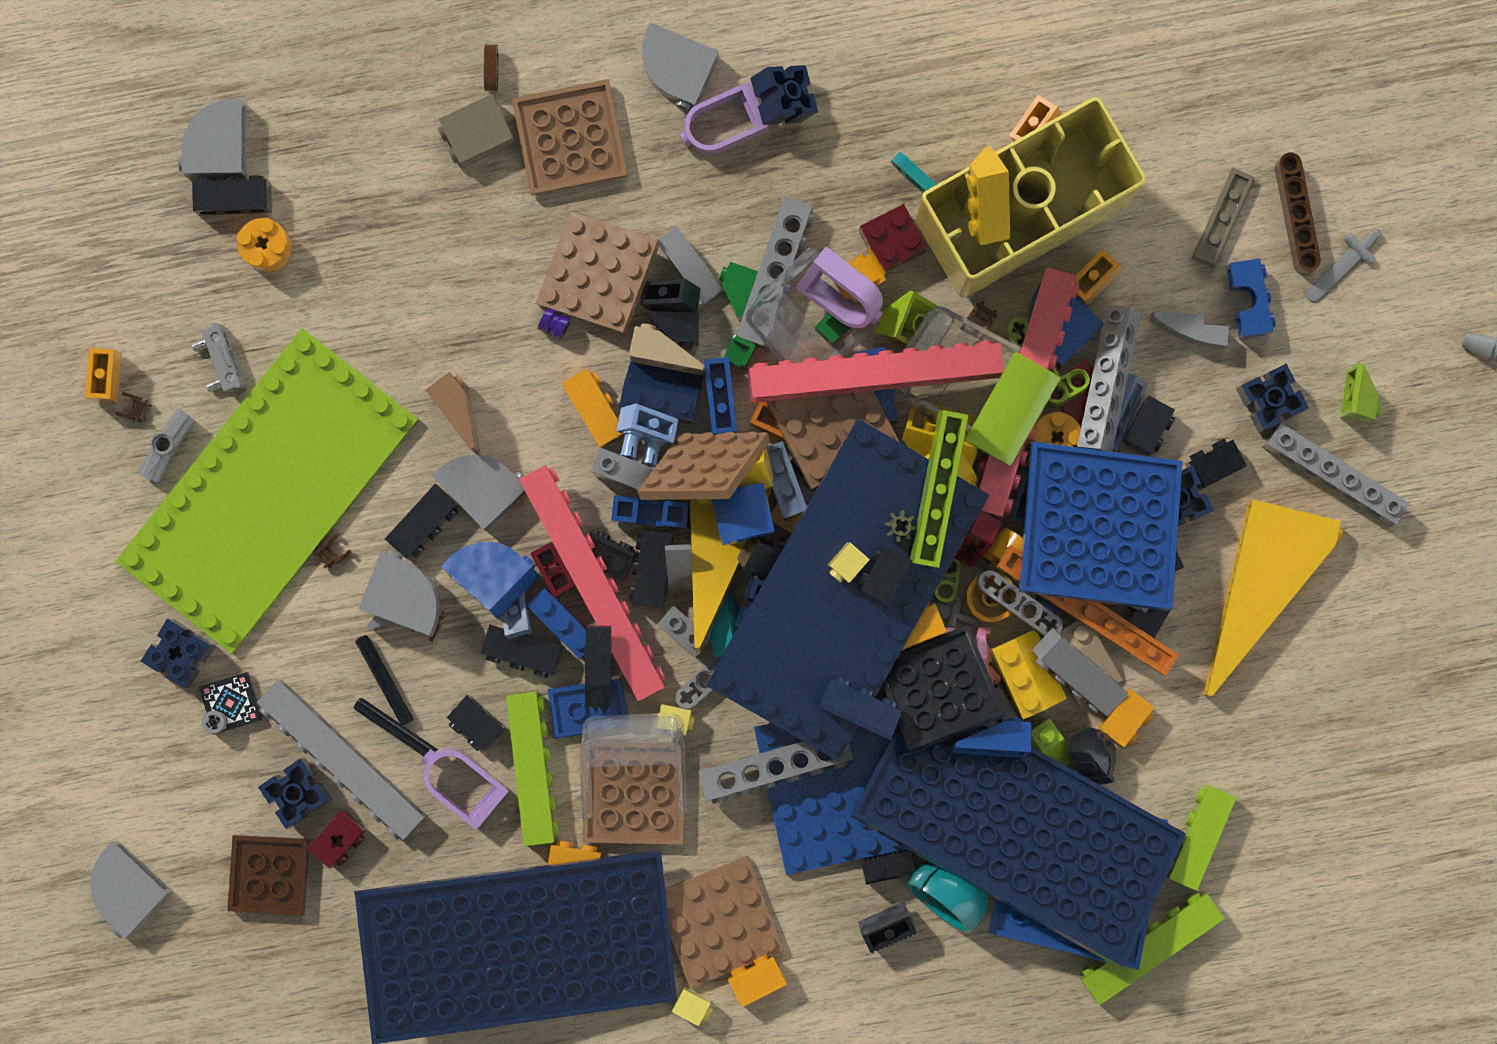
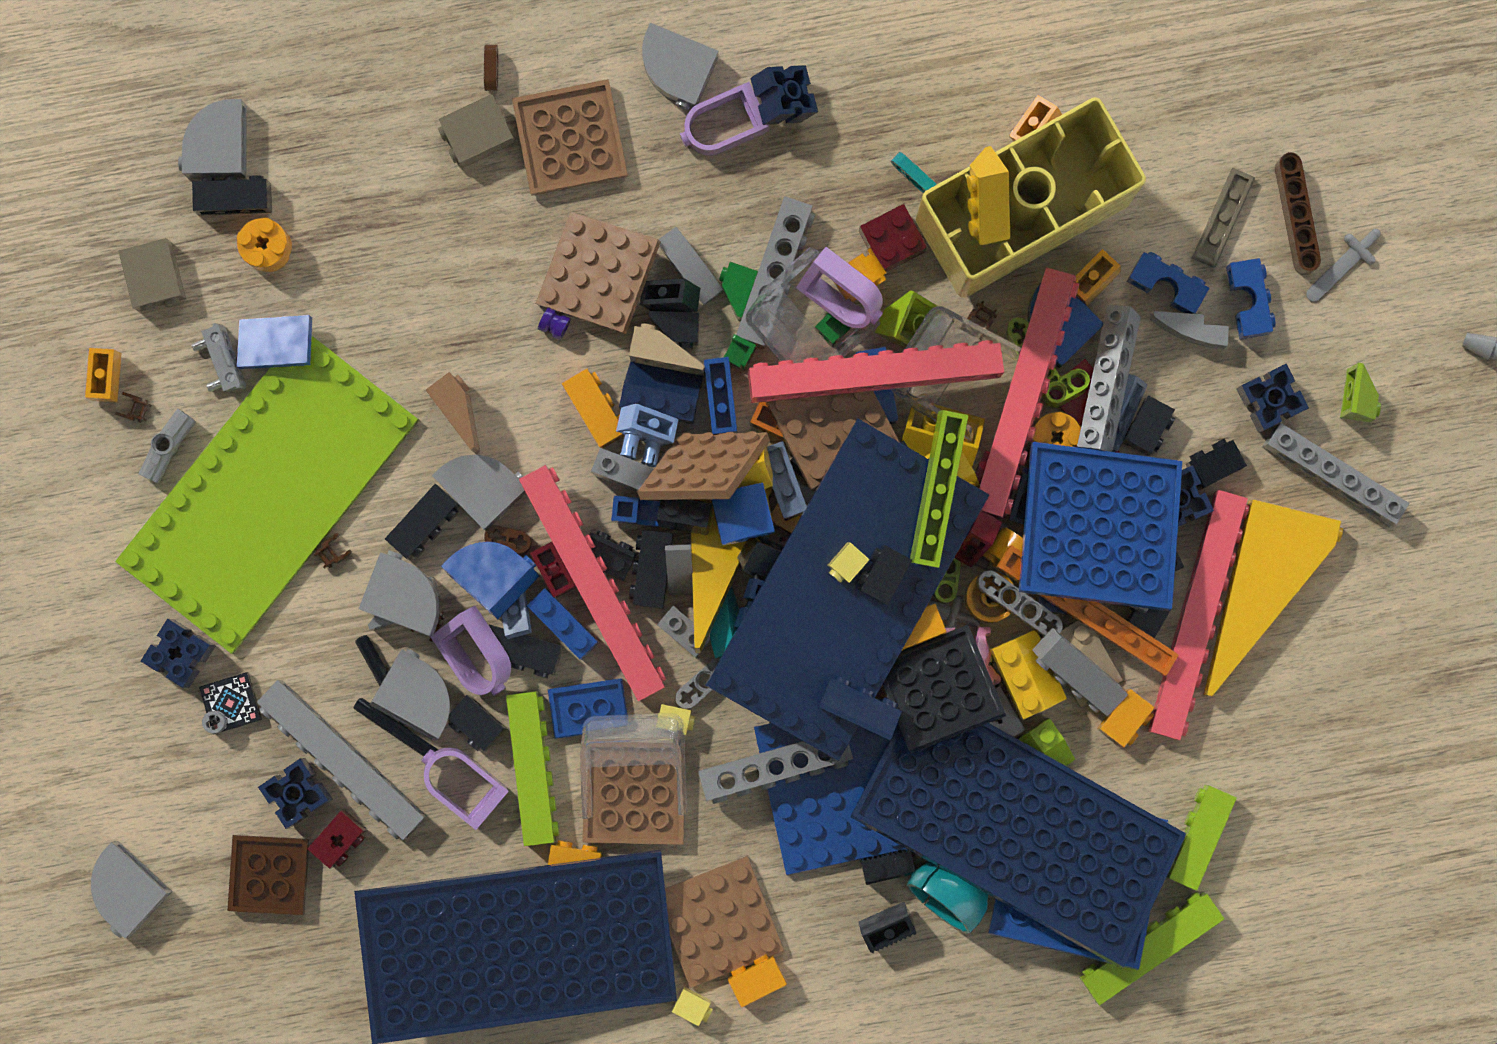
(152, 275): none -> dark tan brick
(274, 342): none -> tile
(414, 695): none -> light grey brick
(487, 643): none -> lavender window
(509, 533): none -> reddish brown beam
(598, 666): black slope -> none
(685, 515): none -> black brick
(892, 525): olive gear -> none
(1005, 739): blue slope -> none
(1012, 409): lime slope -> none
(1093, 755): black helmet -> none
(1188, 290): none -> blue arch
(1198, 613): none -> coral brick

